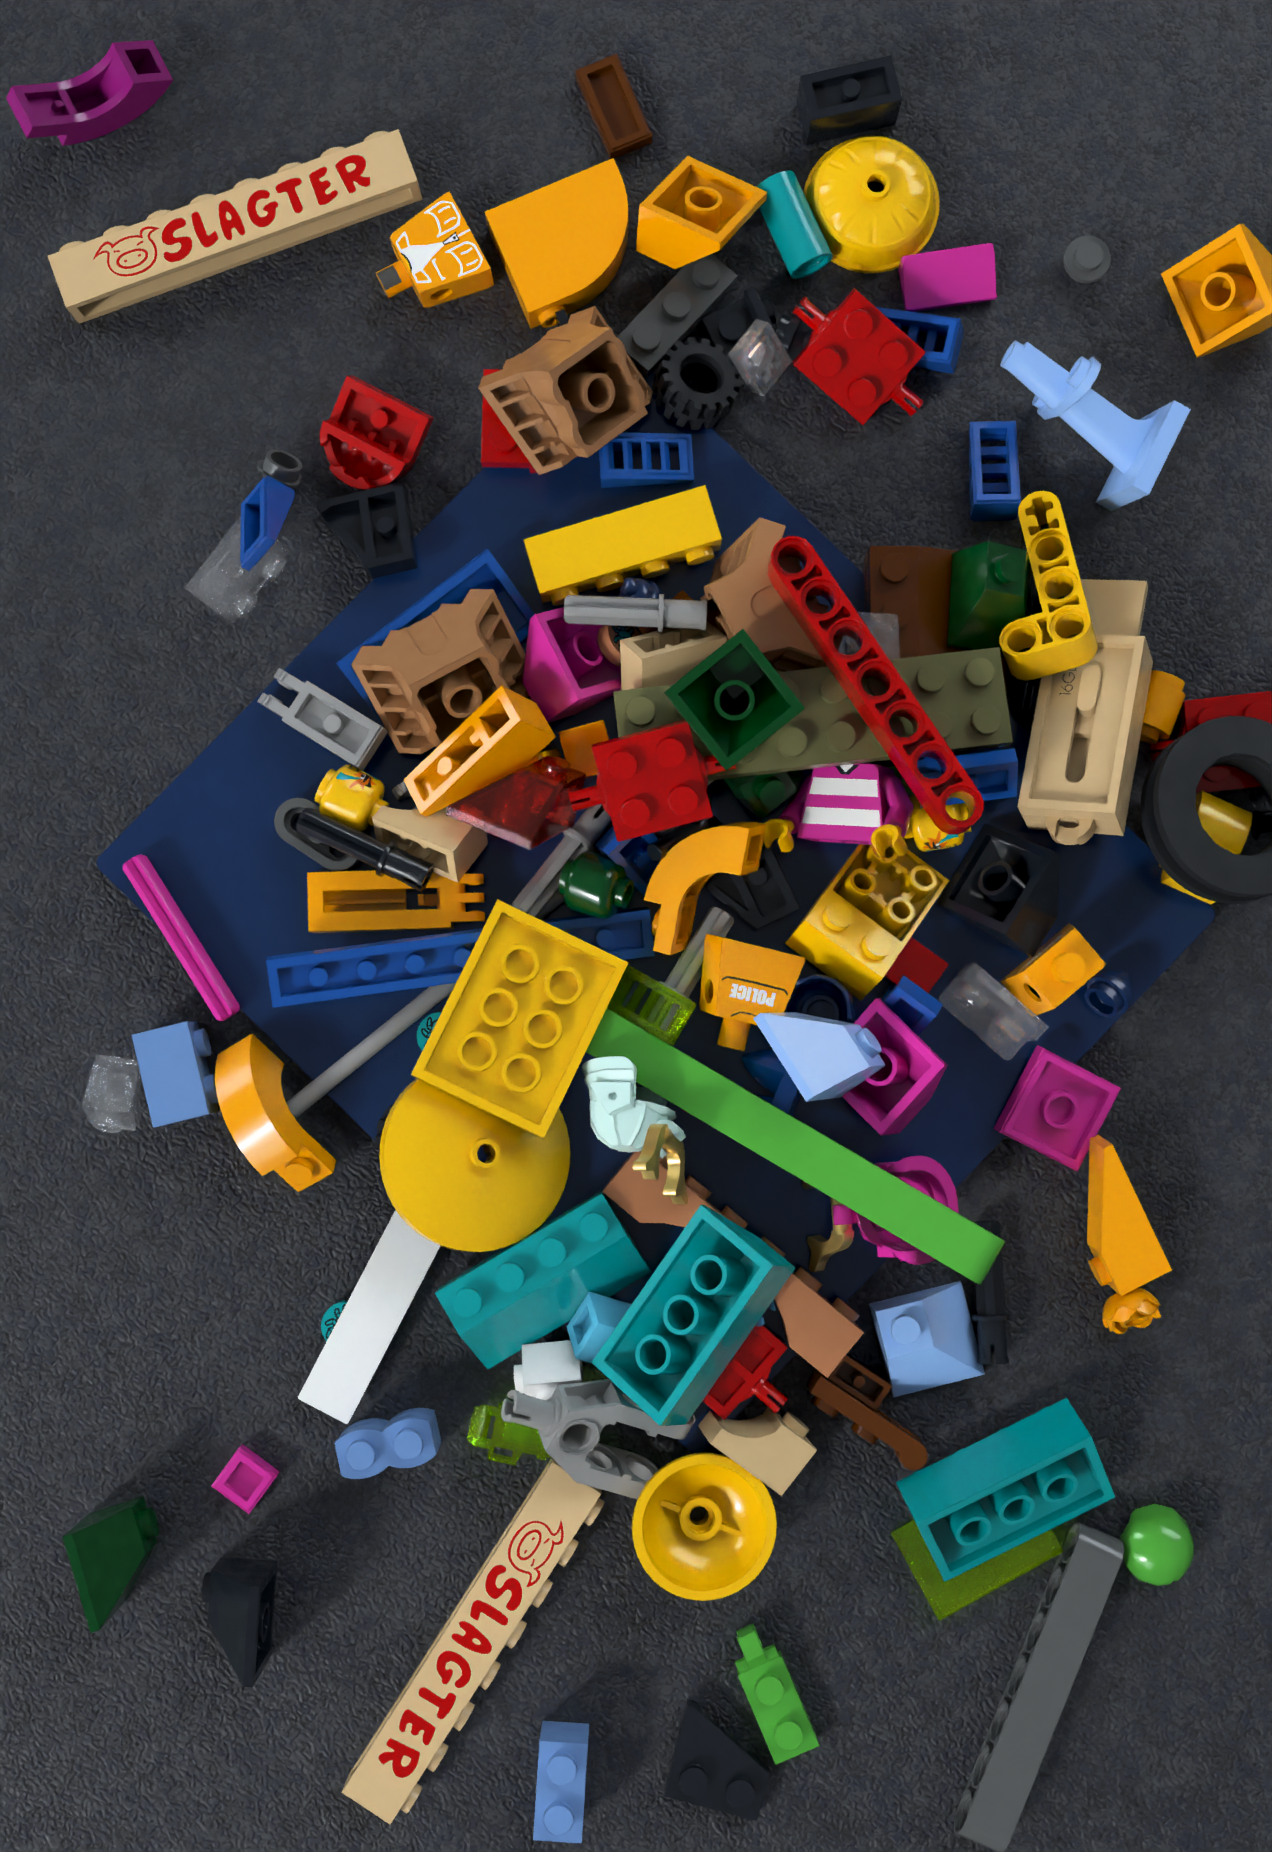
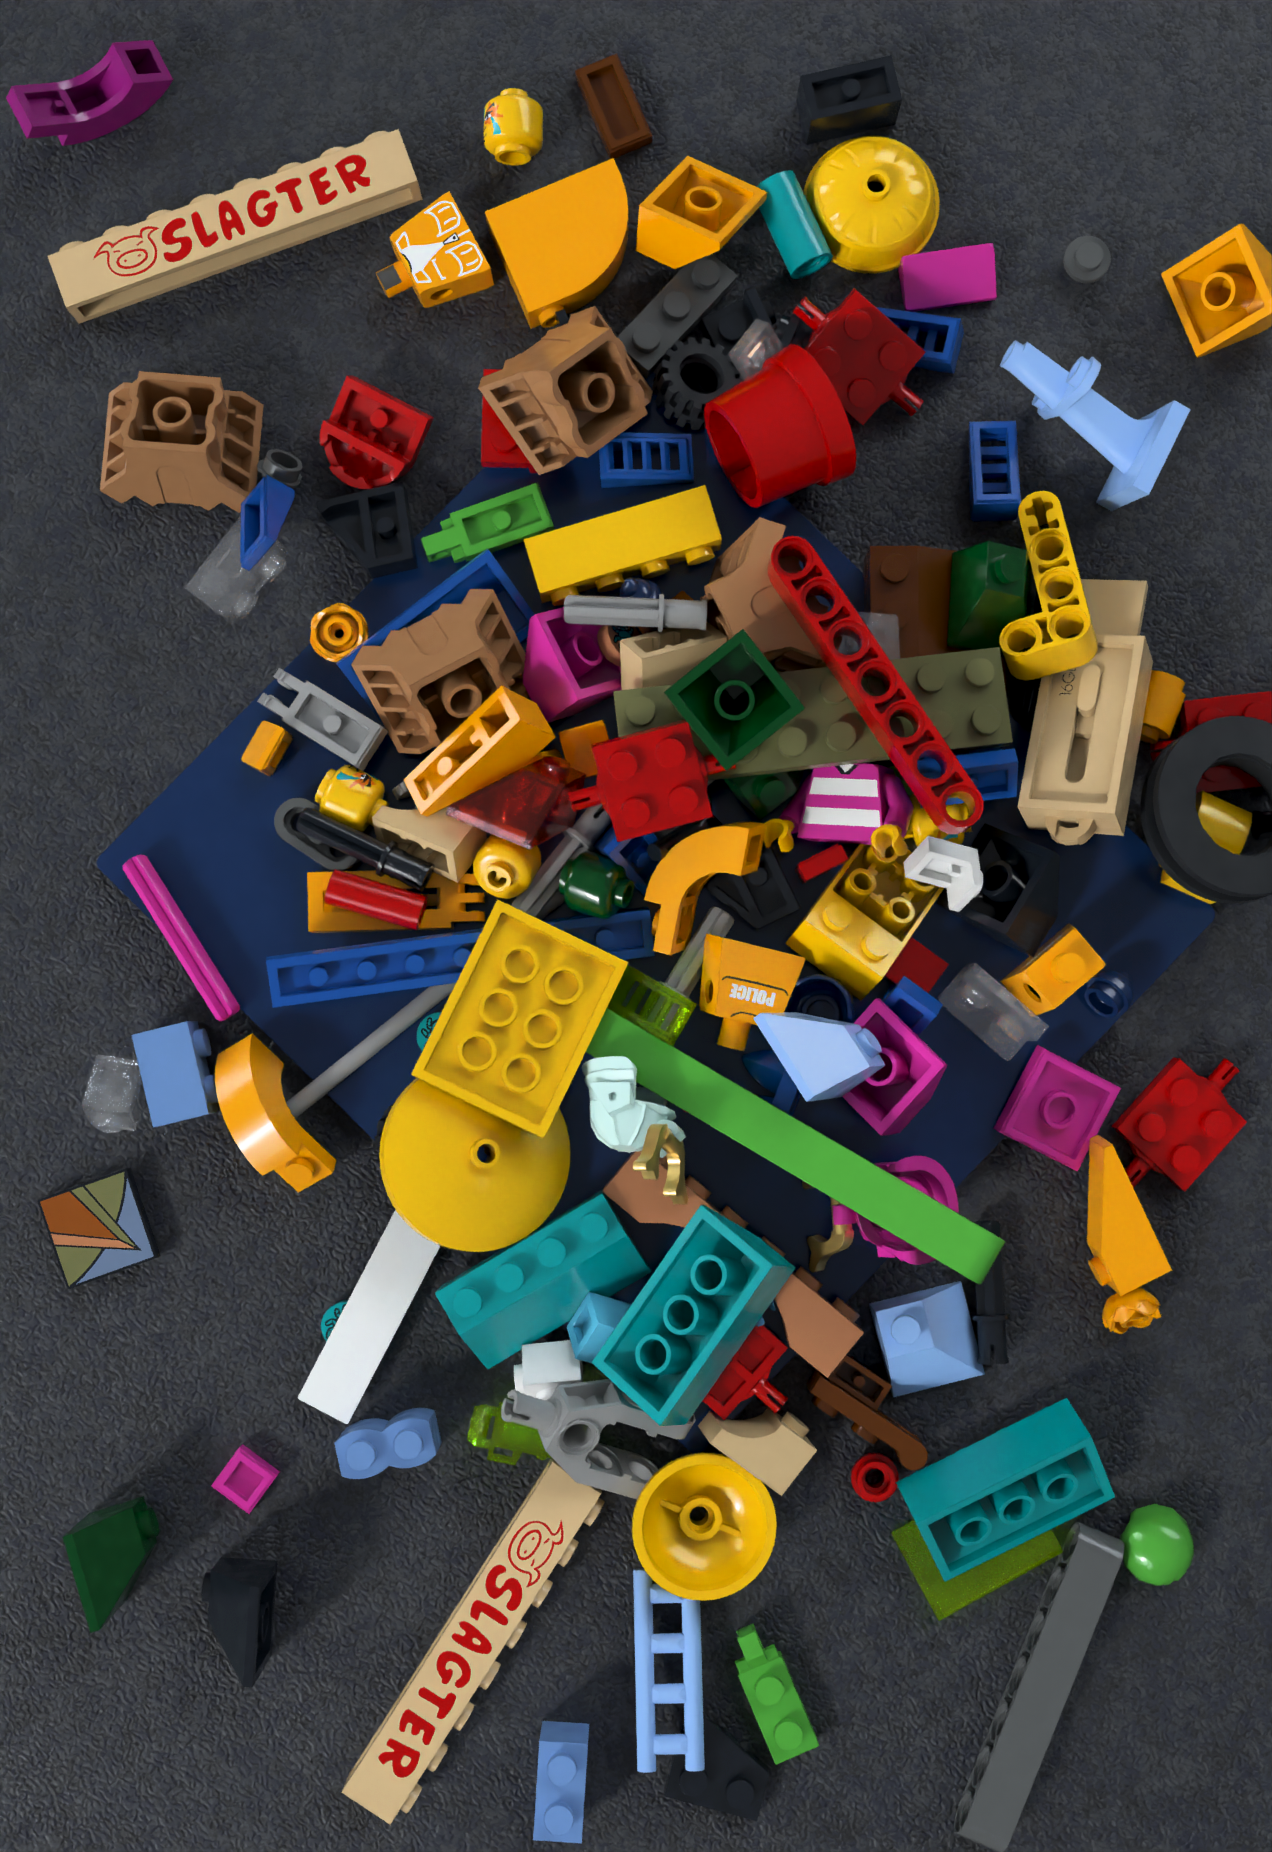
(98, 1228): none -> tile
(181, 441): none -> medium nougat slope
(267, 747): none -> light orange slope
(328, 622): none -> light orange plate
(376, 899): none -> red piece
(490, 525): none -> bright green hinge
(505, 867): none -> yellow head
(513, 127): none -> yellow head
(648, 1693): none -> light blue bar
(781, 429): none -> red piece
(821, 863): none -> red tile
(881, 1490): none -> red plate
(948, 867): none -> white bracket
(1179, 1123): none -> red plate

